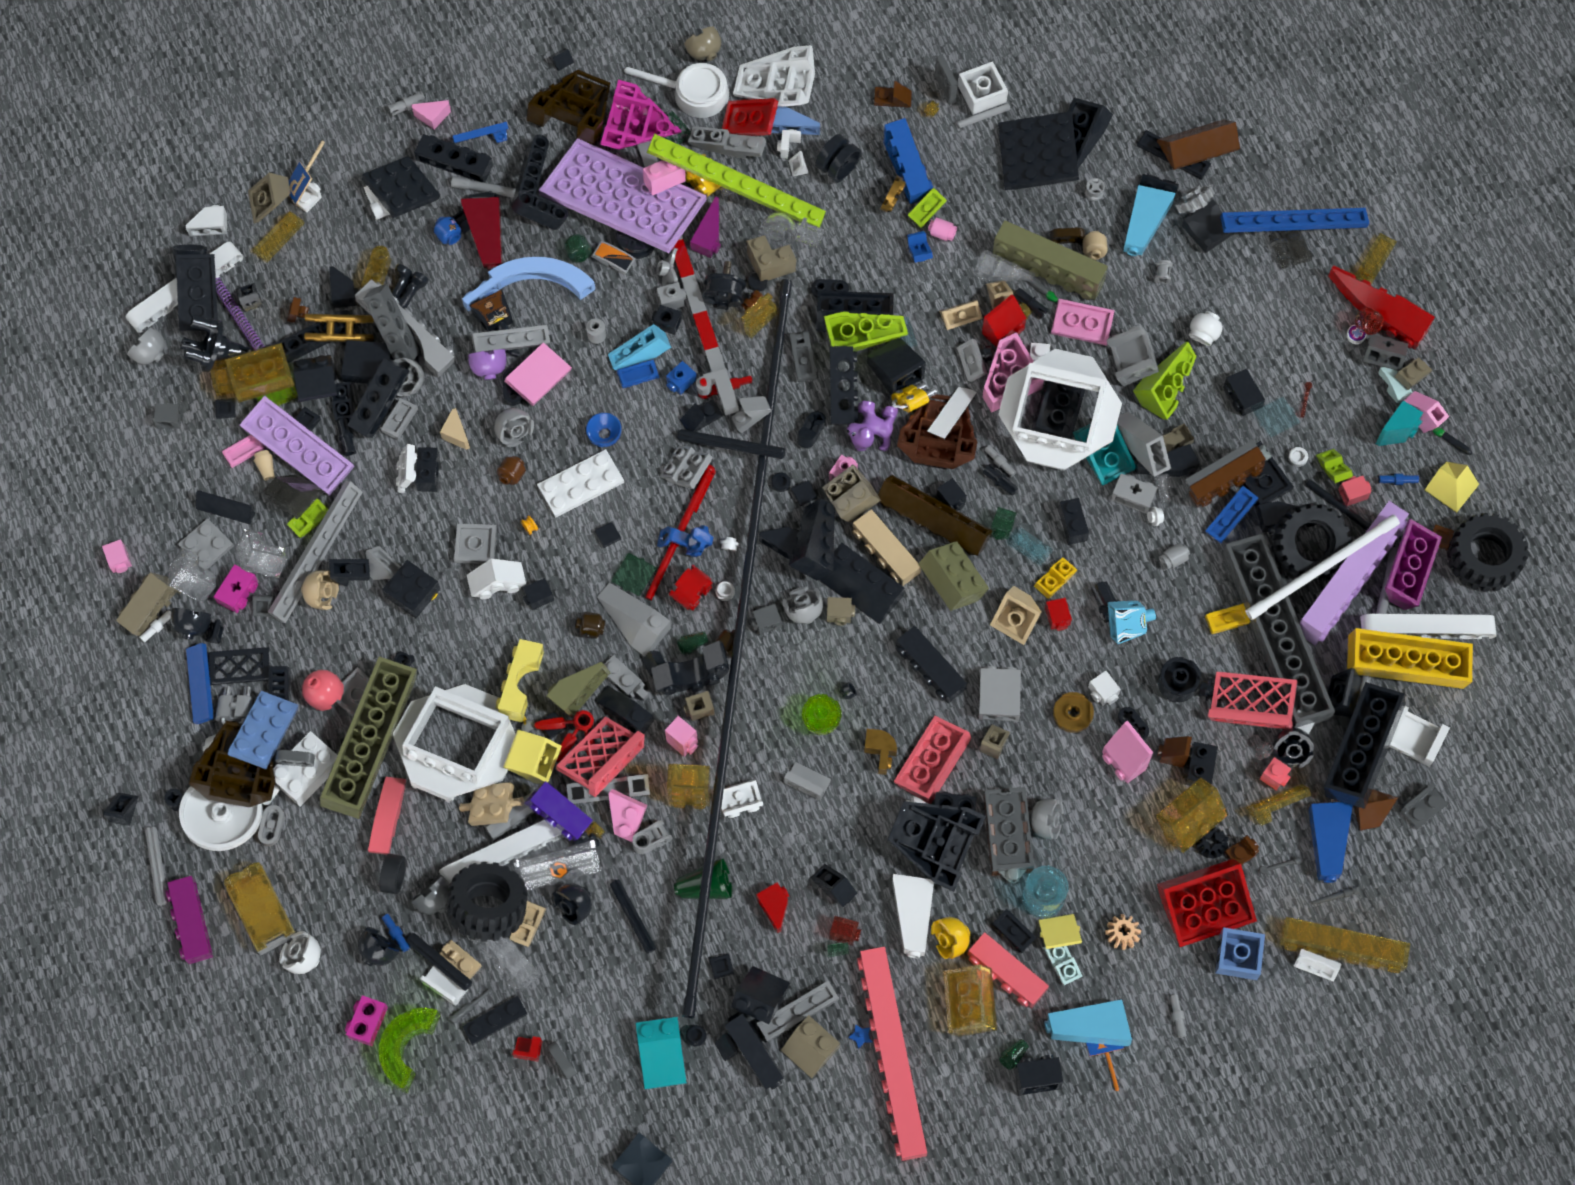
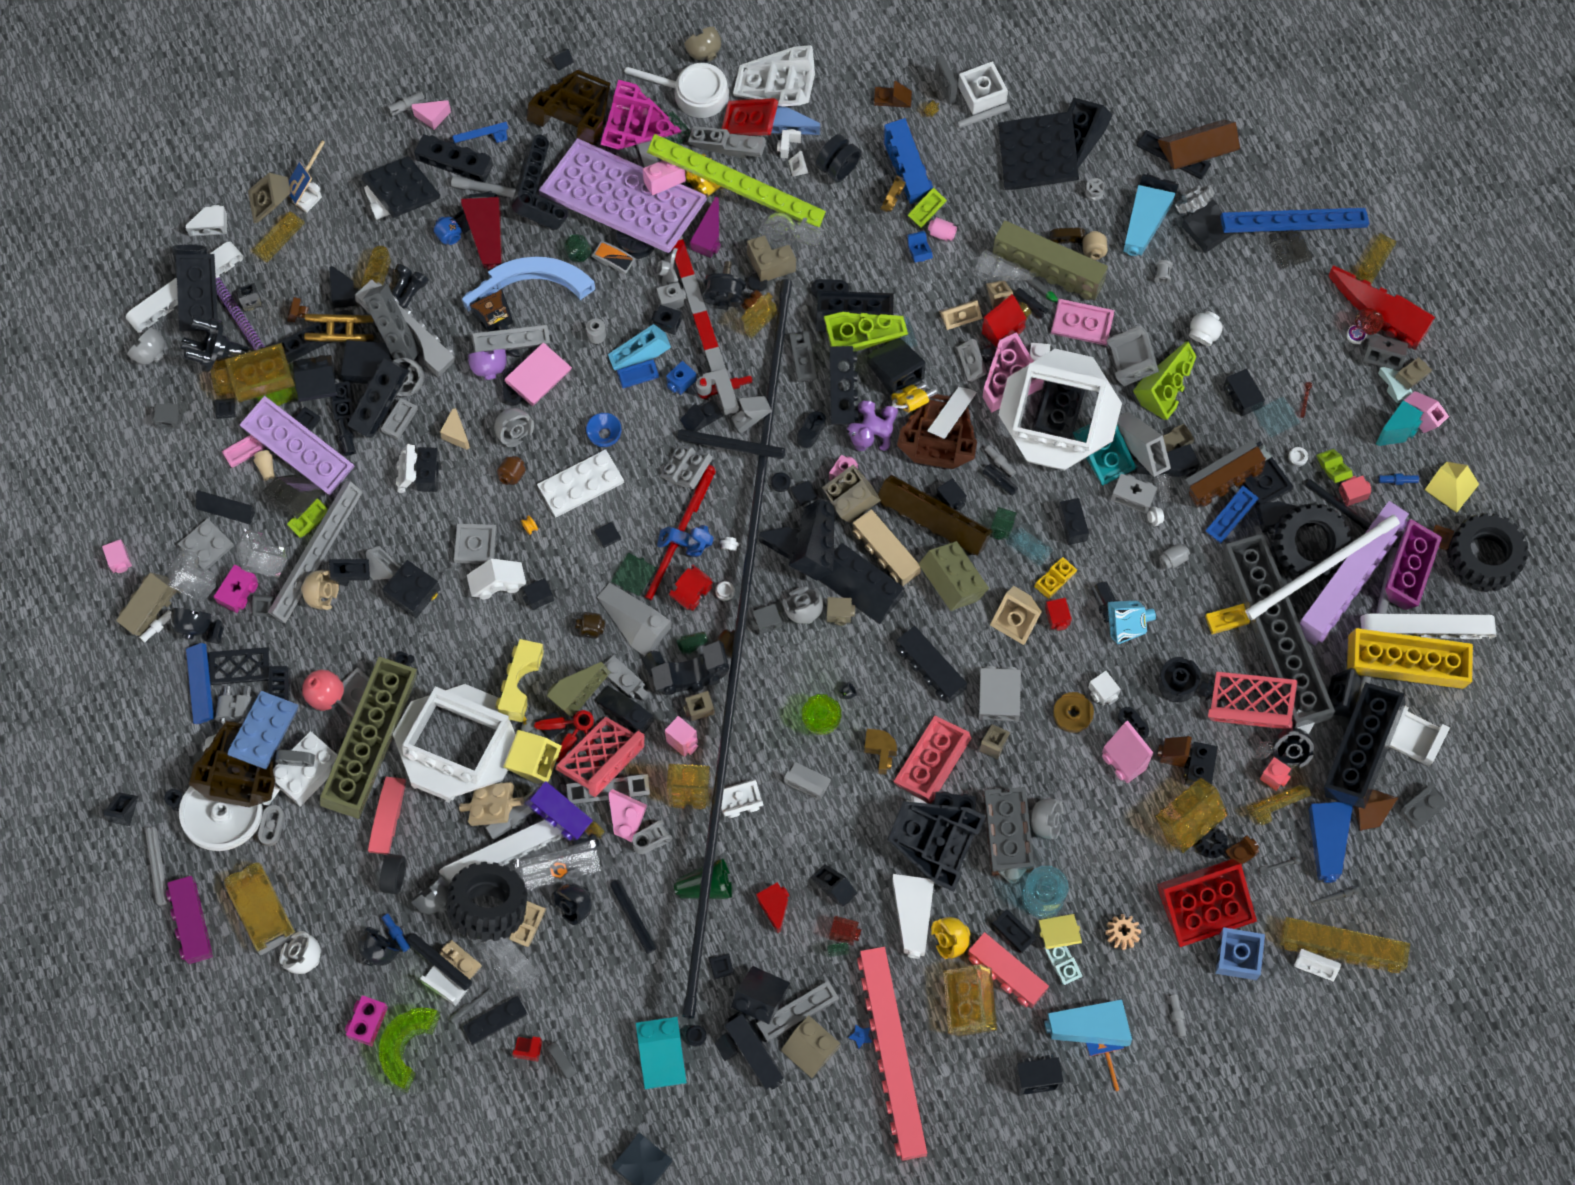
(1013, 1054): clear green cone -> none
(1452, 440): black piece -> none

